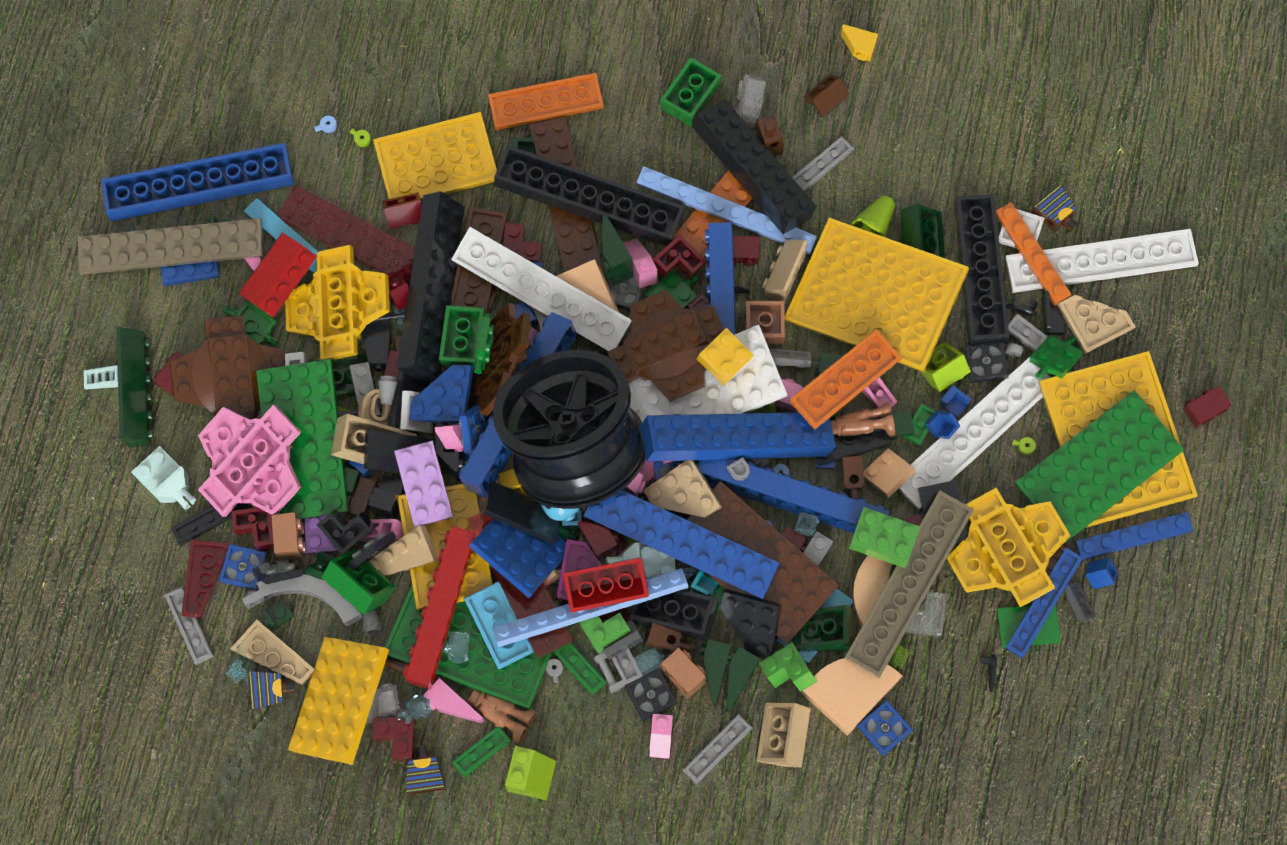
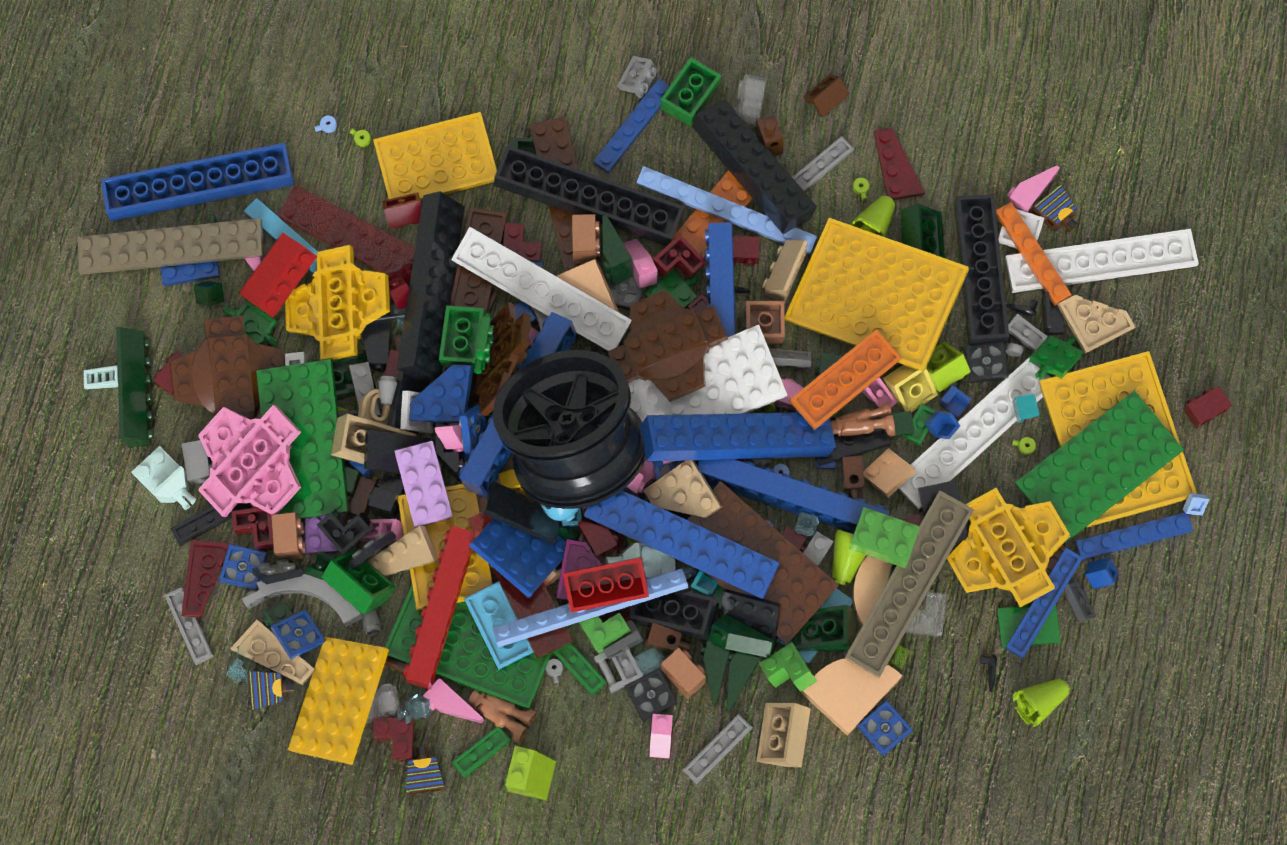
(196, 462): none -> light grey brick
(209, 293): none -> dark green panel
(298, 634): none -> blue piece
(458, 647): clear light blue brick -> none
(545, 101): orange plate -> none
(585, 238): none -> nougat brick
(631, 127): none -> blue plate
(638, 76): none -> light grey bracket
(725, 357): yellow brick -> none
(739, 469): light grey tile -> none
(739, 637): none -> dark green slope
(845, 561): none -> lime cone
(859, 42): yellow slope -> none
(861, 190): none -> lime piece
(896, 169): none -> dark red wing
(910, 387): none -> light yellow slope
(1025, 407): none -> teal panel
(1031, 189): none -> bright pink slope
(1040, 700): none -> lime cone
(1196, 504): none -> light blue plate

